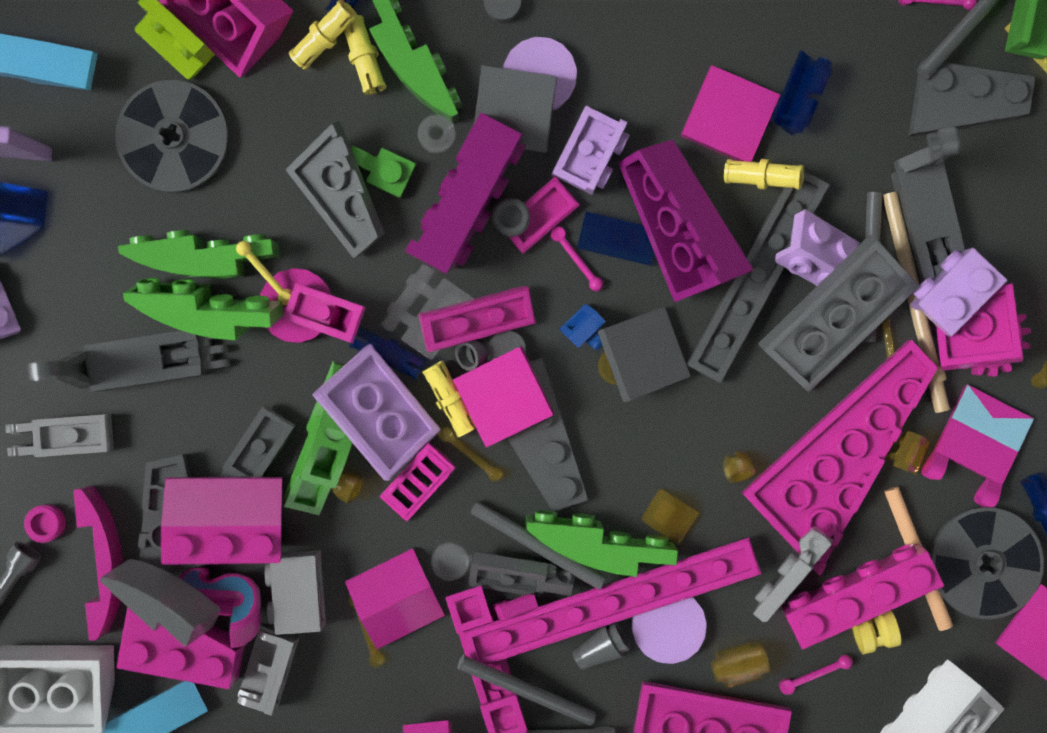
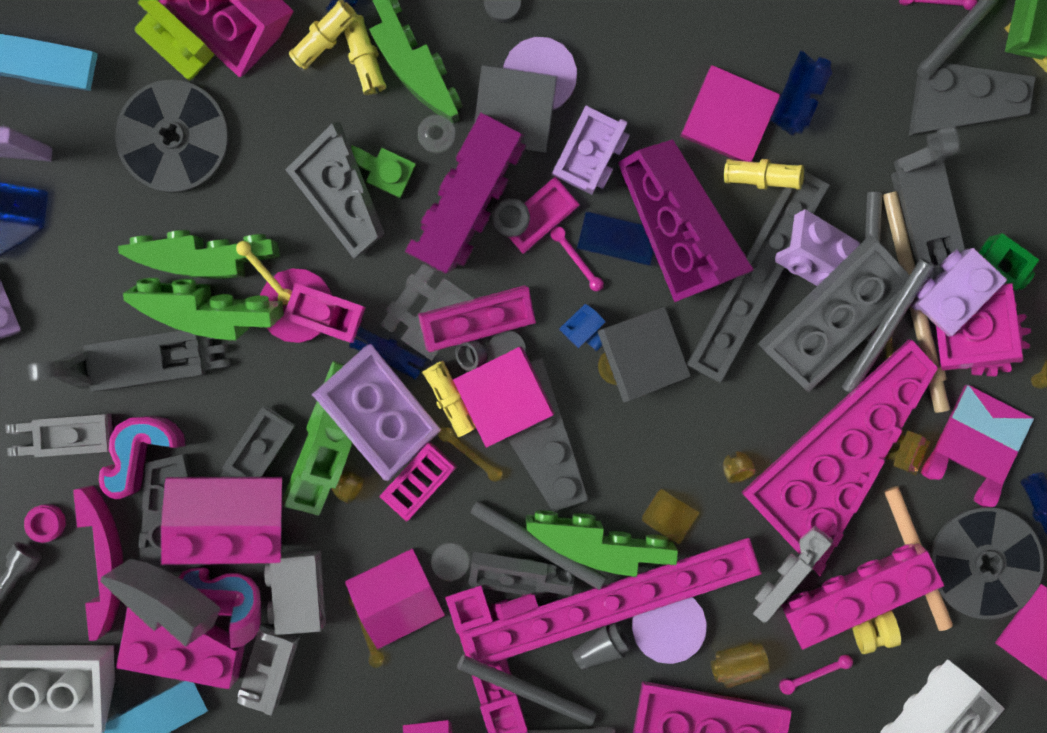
(129, 449): none -> dark pink animal
(888, 324): none -> dark grey bar
(1017, 259): none -> green brick

